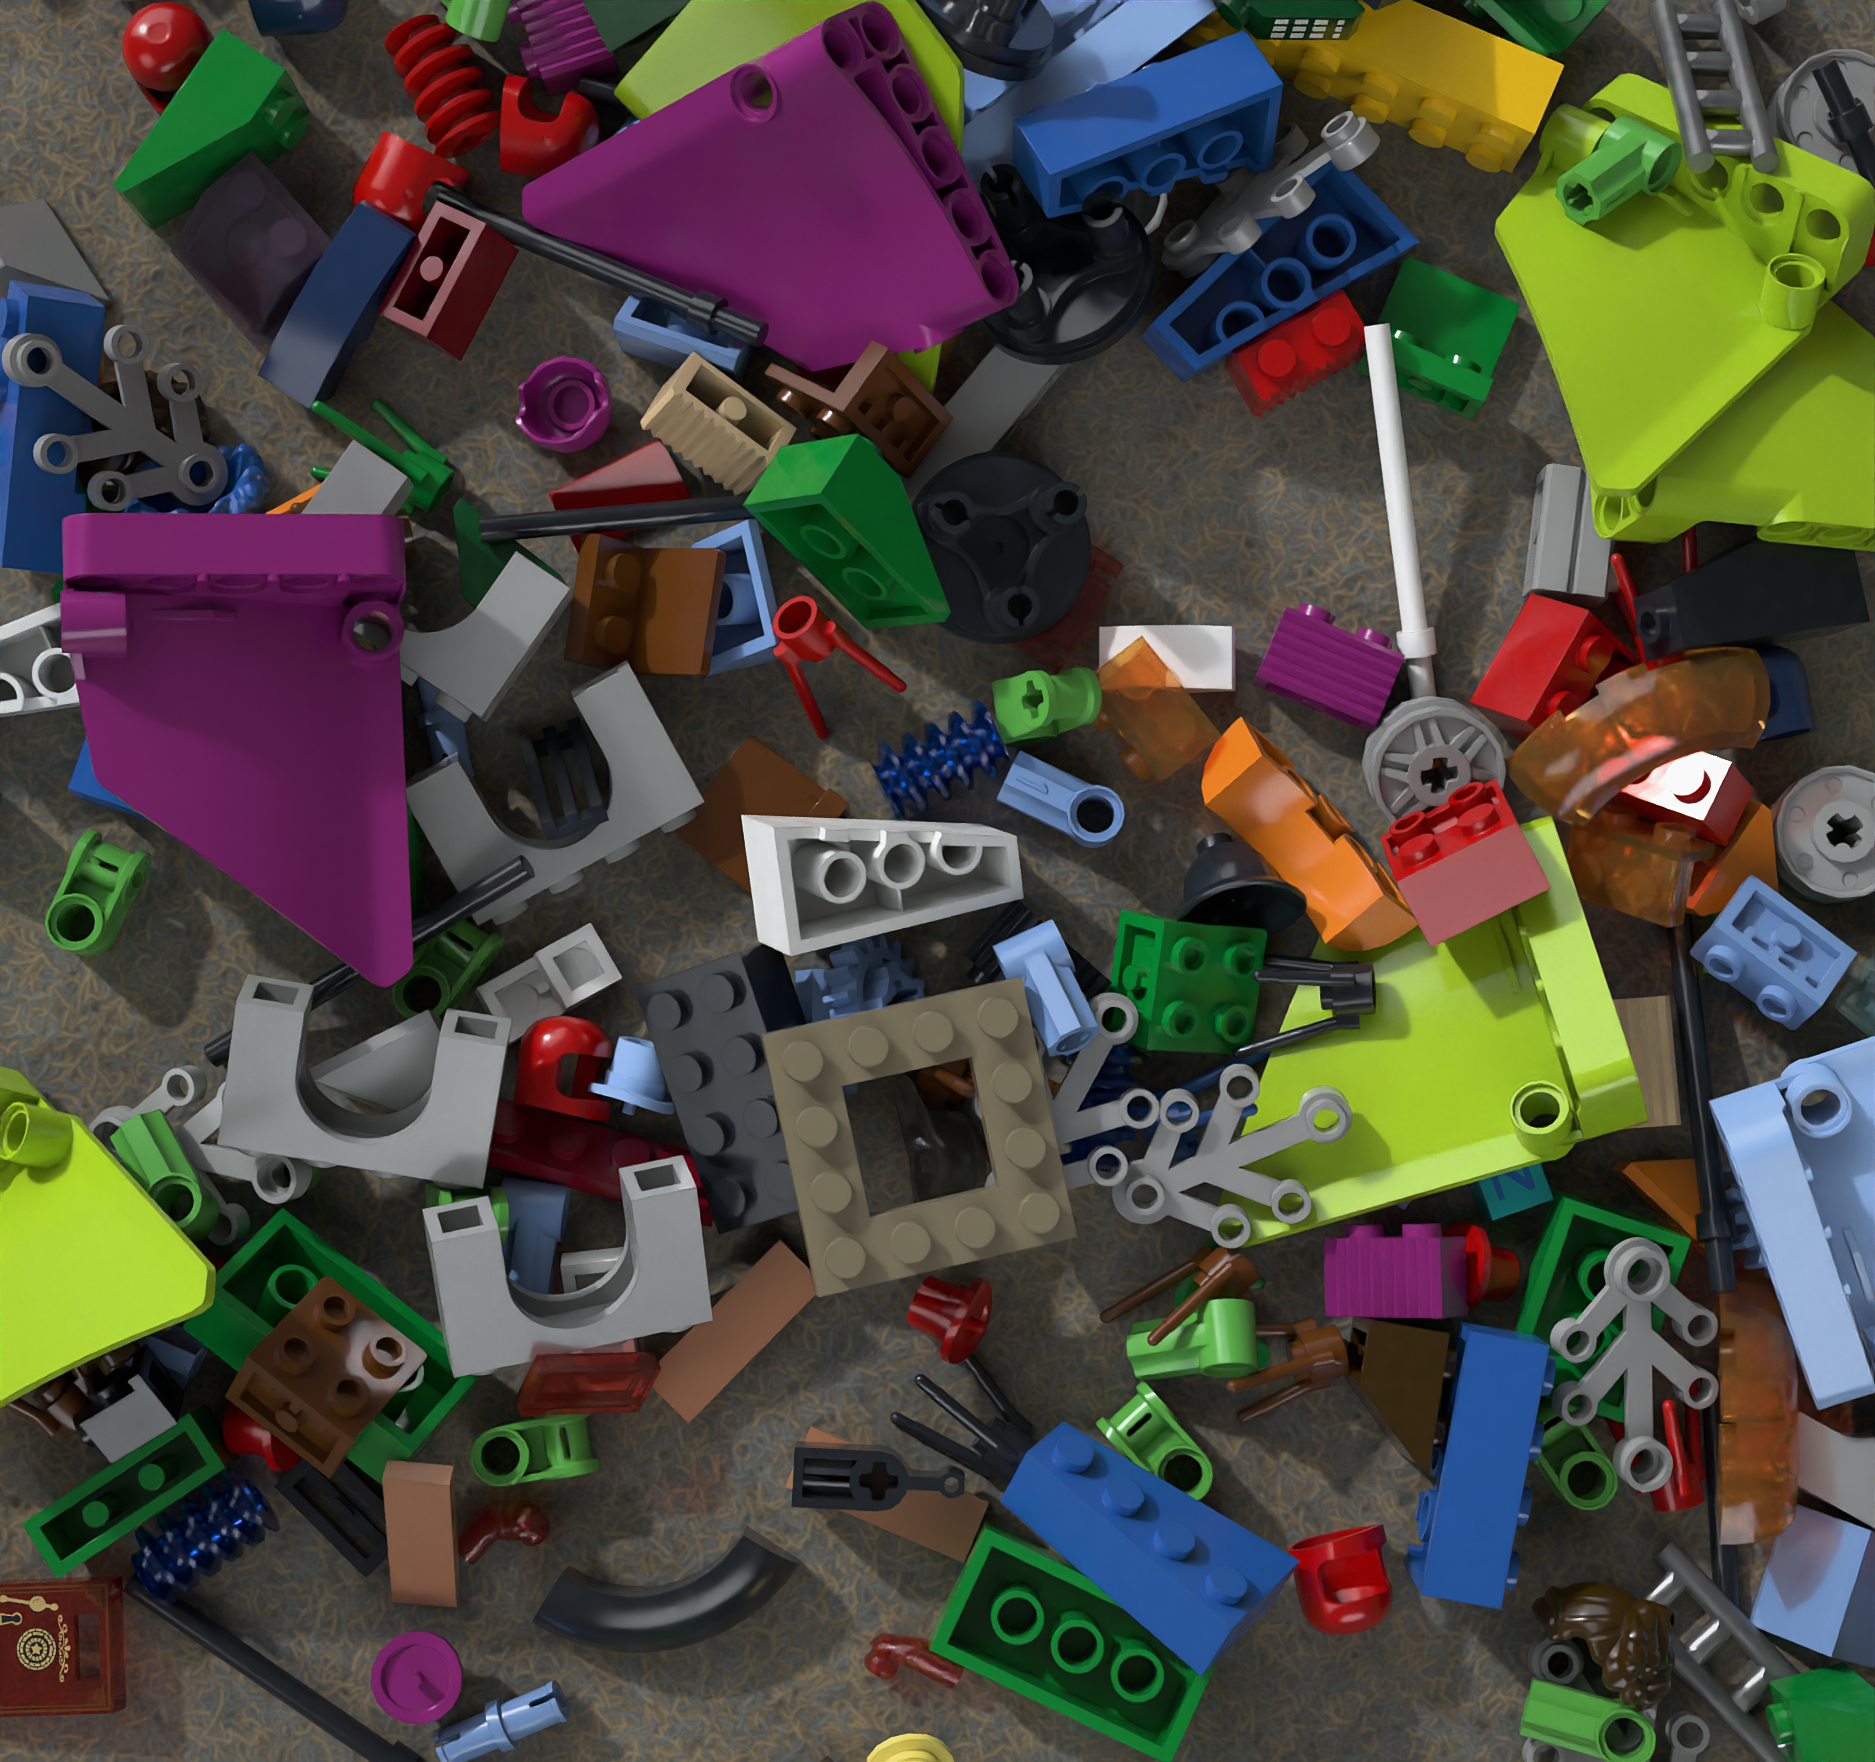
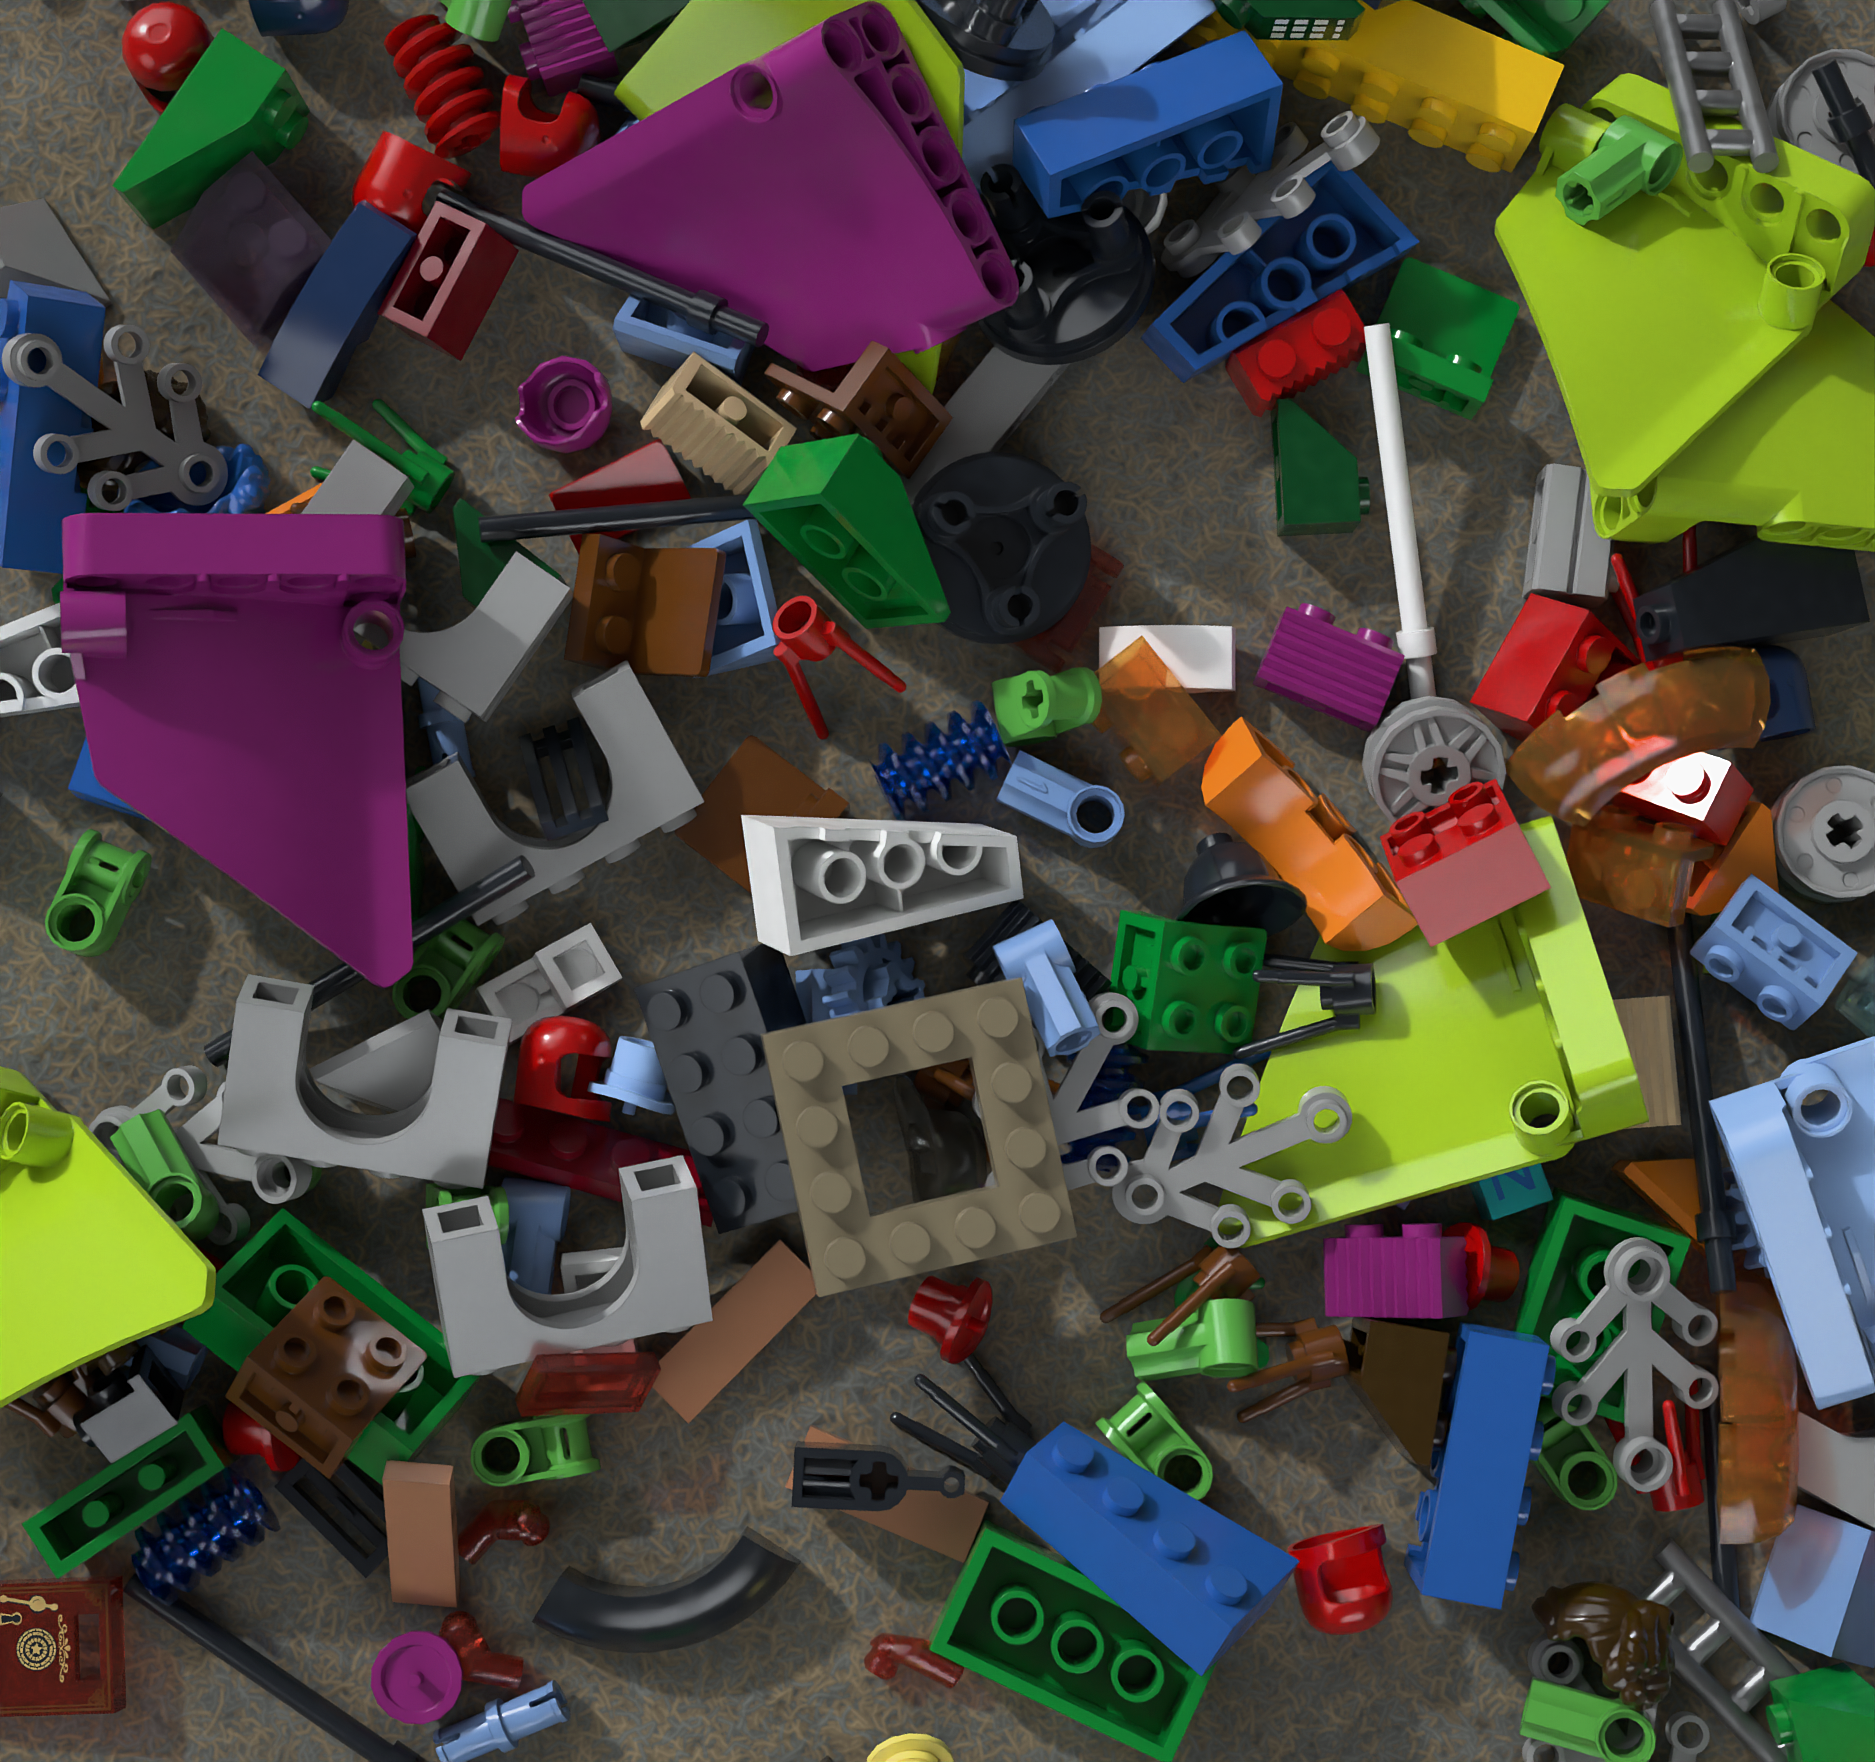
(476, 1658): none -> clear red arm
(1313, 477): none -> dark green slope

